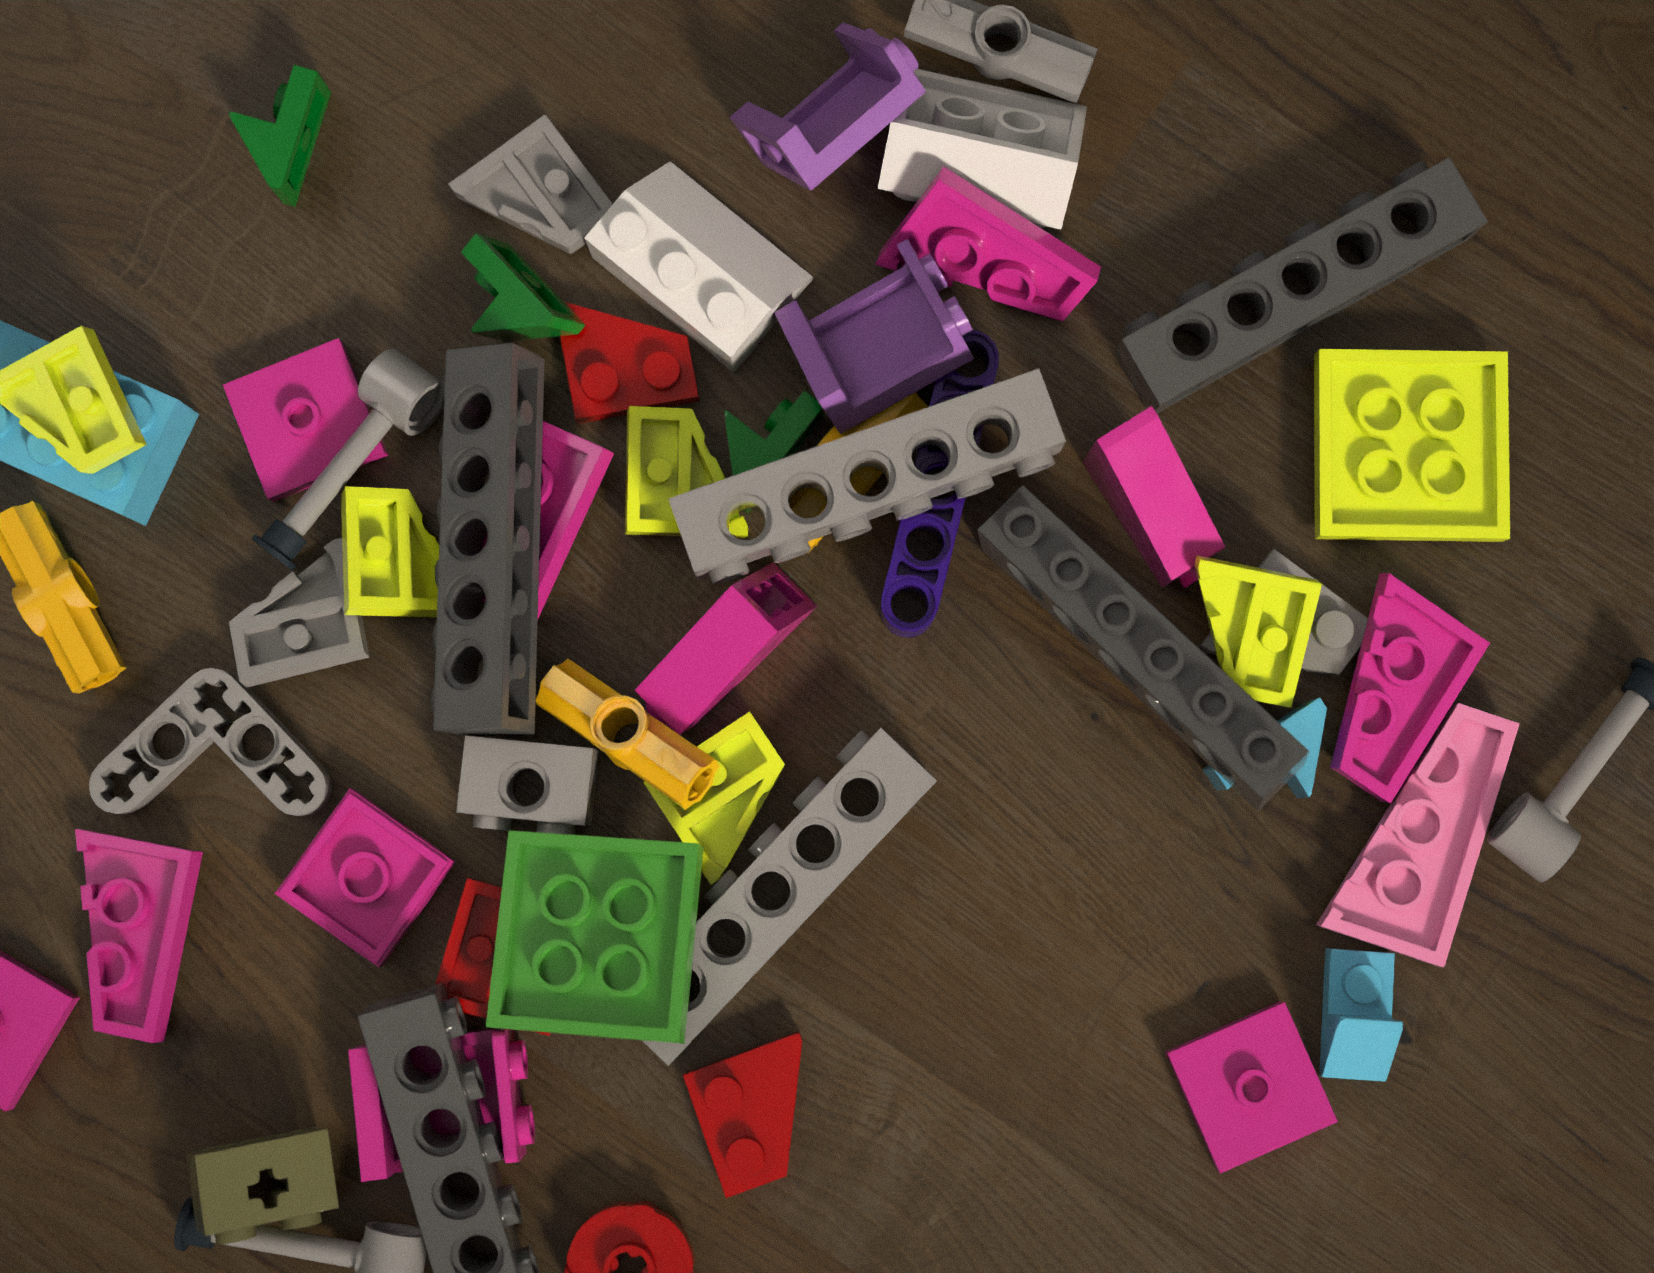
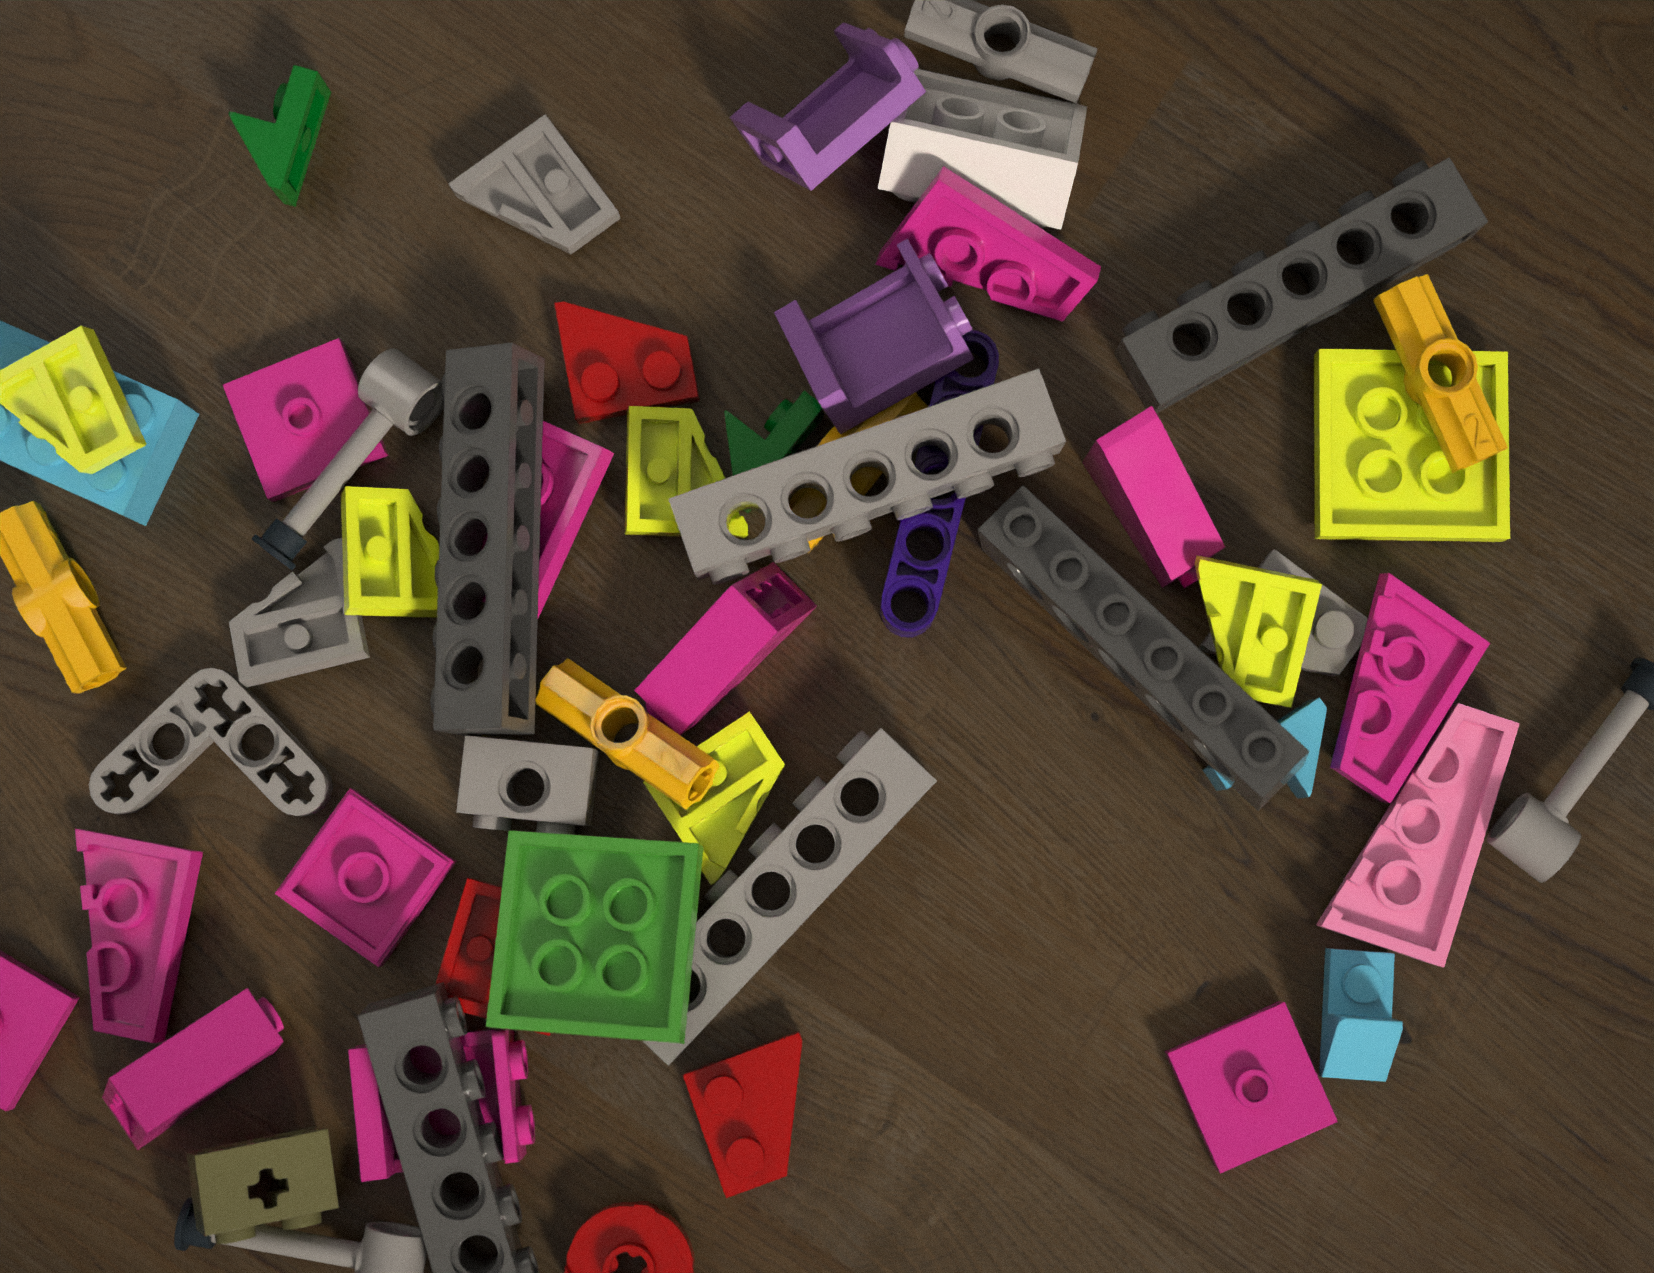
(193, 1066): none -> dark pink slope
(523, 301): green slope -> none
(696, 263): white slope -> none
(1423, 334): none -> yellow piece

